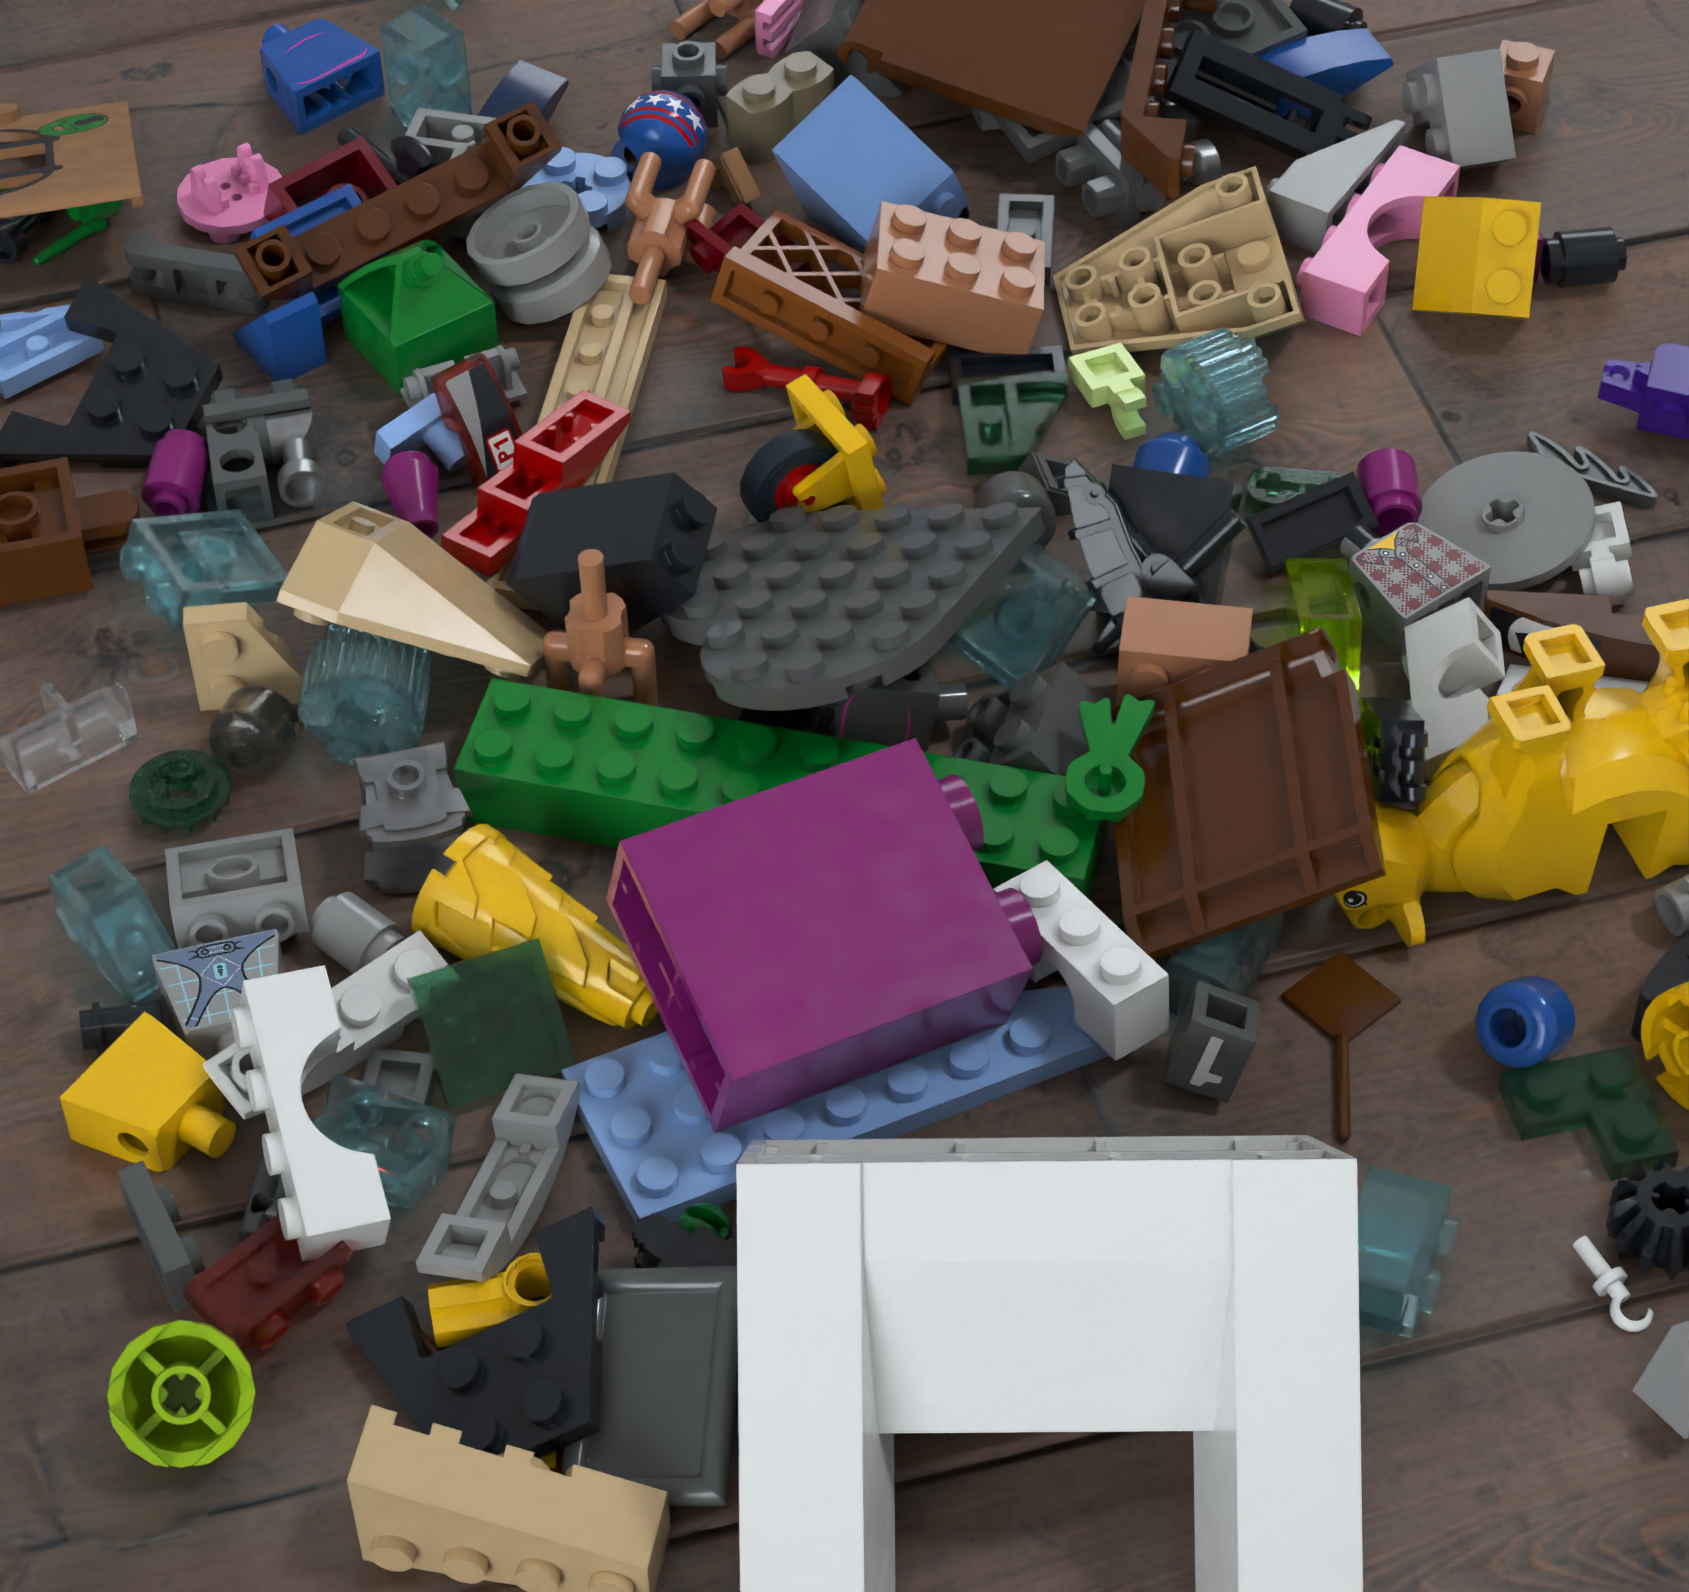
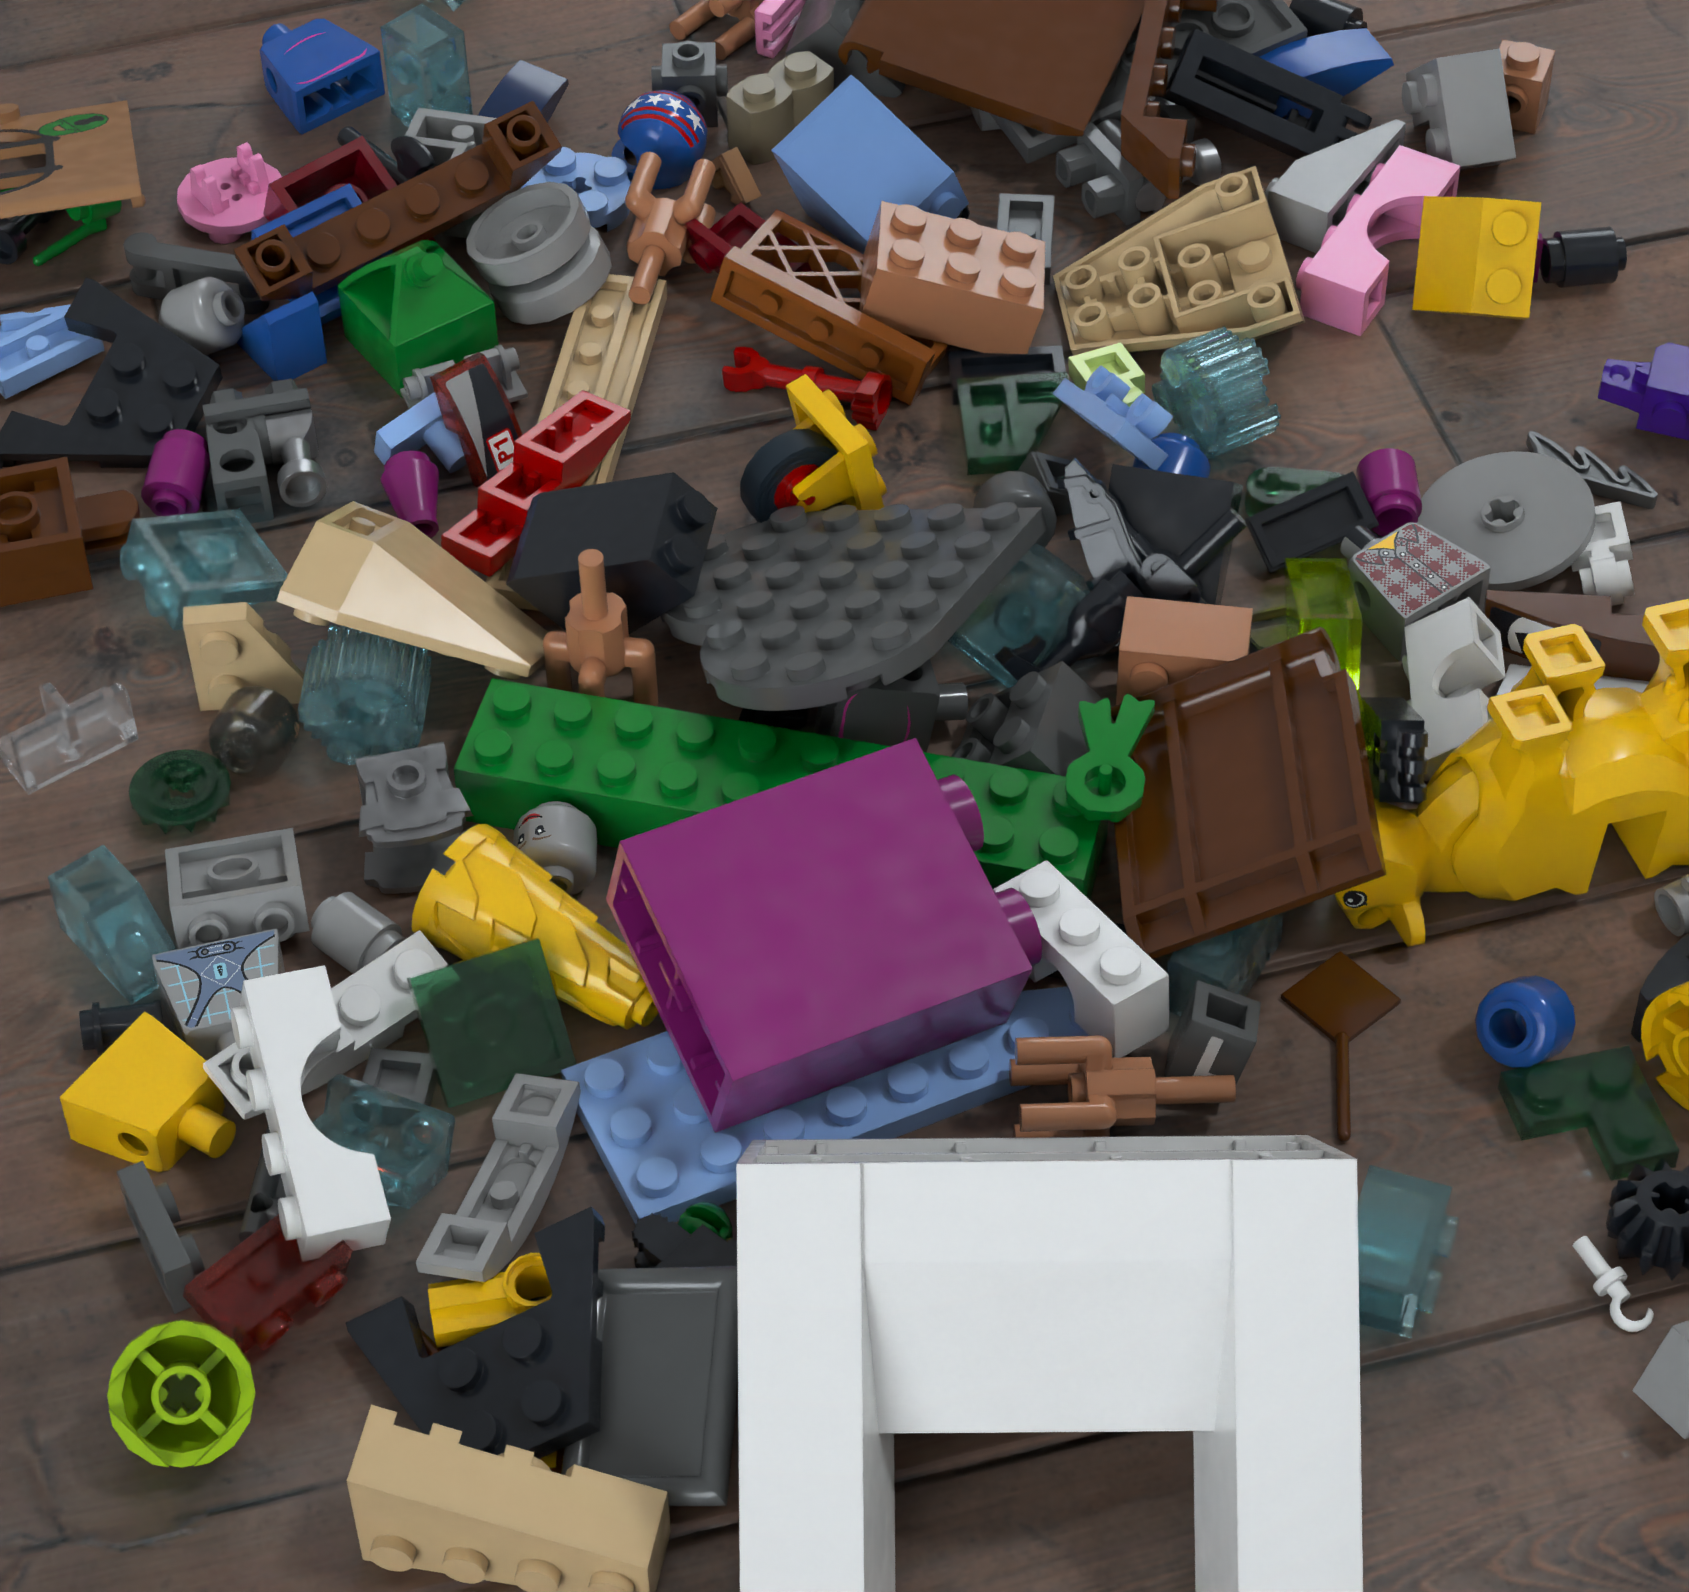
(204, 314): none -> light grey head
(561, 843): none -> light grey head
(1090, 630): none -> black piece
(1100, 1087): none -> nougat plant
(1125, 425): none -> light blue plate

